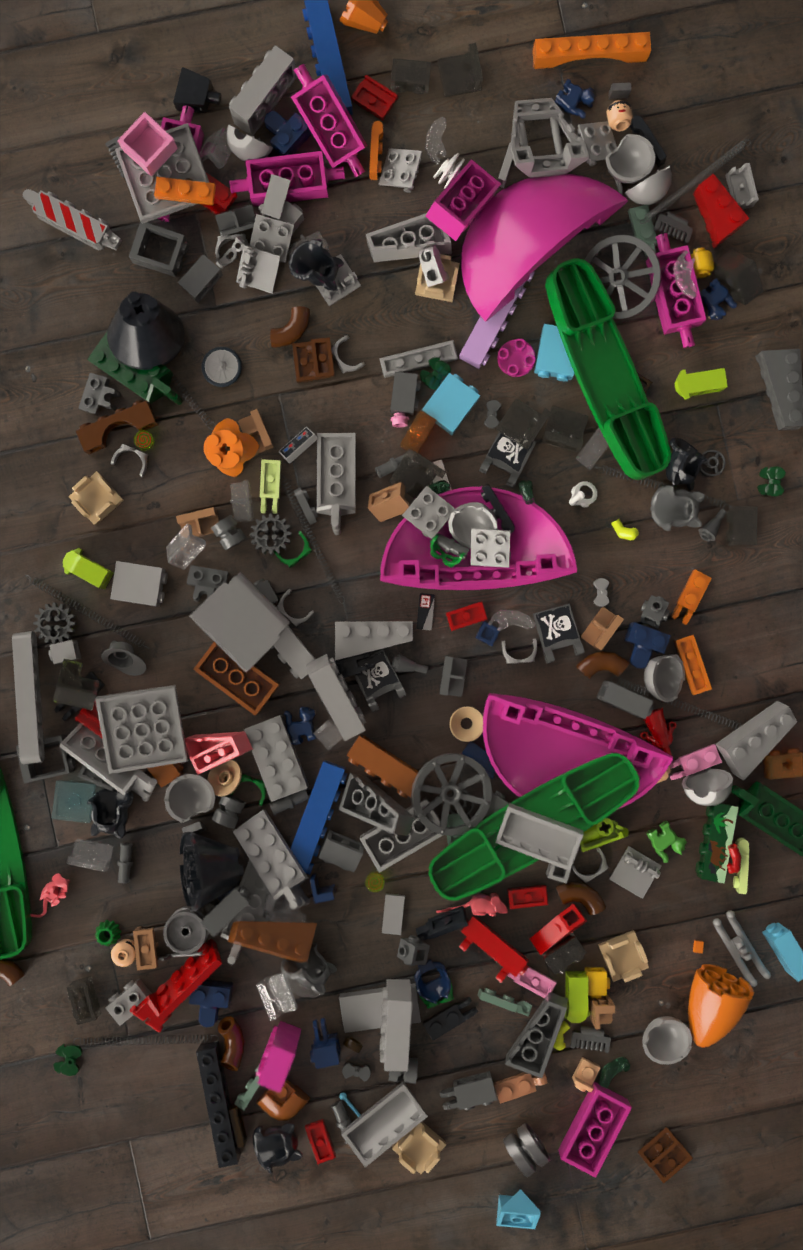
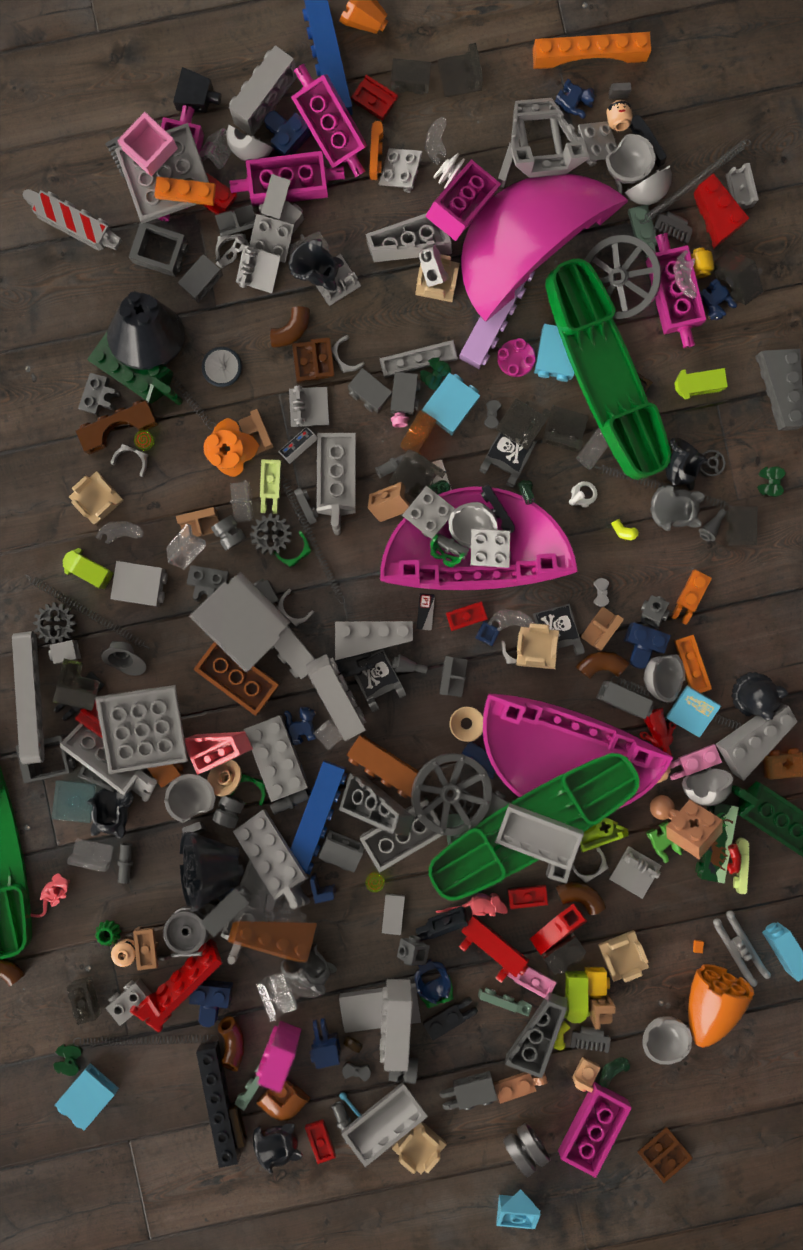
(86, 1097): none -> medium azure brick
(118, 529): none -> clear piece
(308, 406): none -> light grey hinge
(369, 390): none -> dark grey brick
(537, 646): none -> tan panel
(689, 828): none -> nougat brick
(693, 711): none -> medium azure tile
(757, 695): none -> black hair

